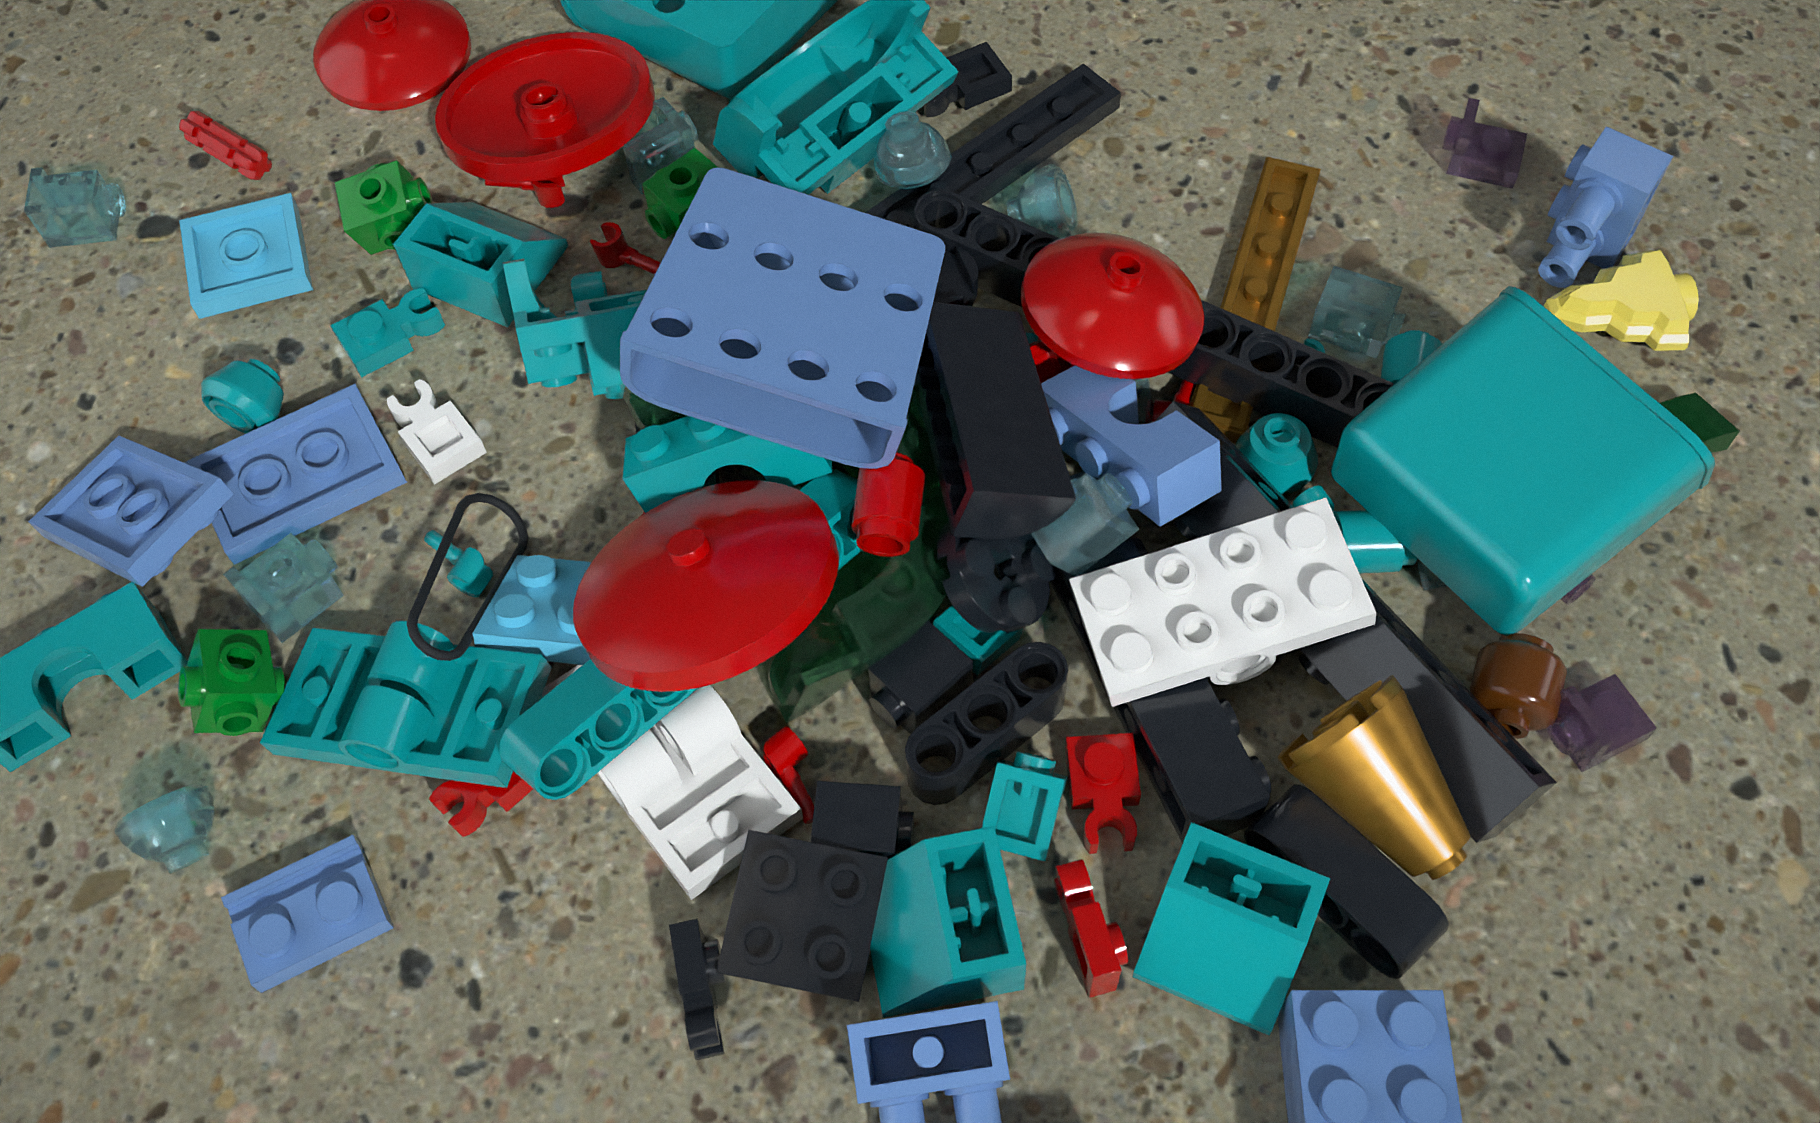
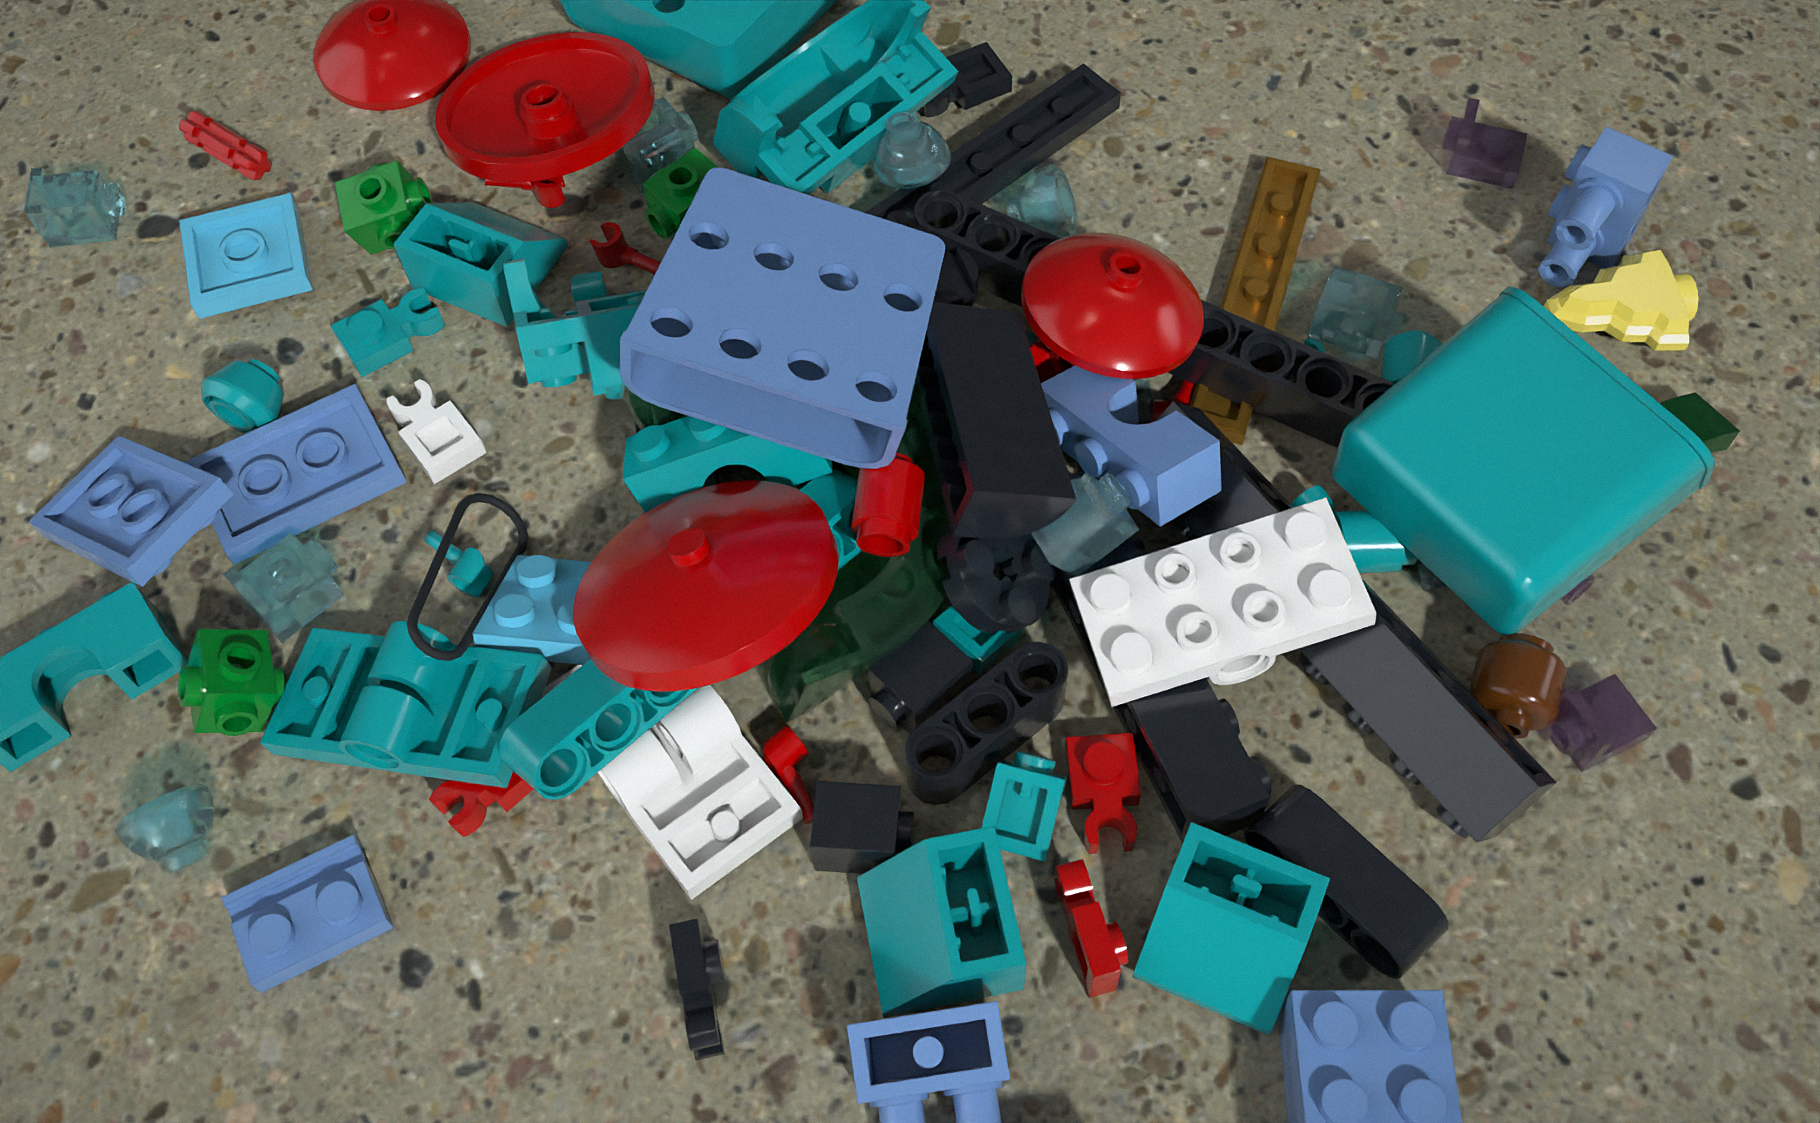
(802, 915): black hinge -> none
(1281, 451): teal cone -> none
(1383, 779): pearl gold cone -> none

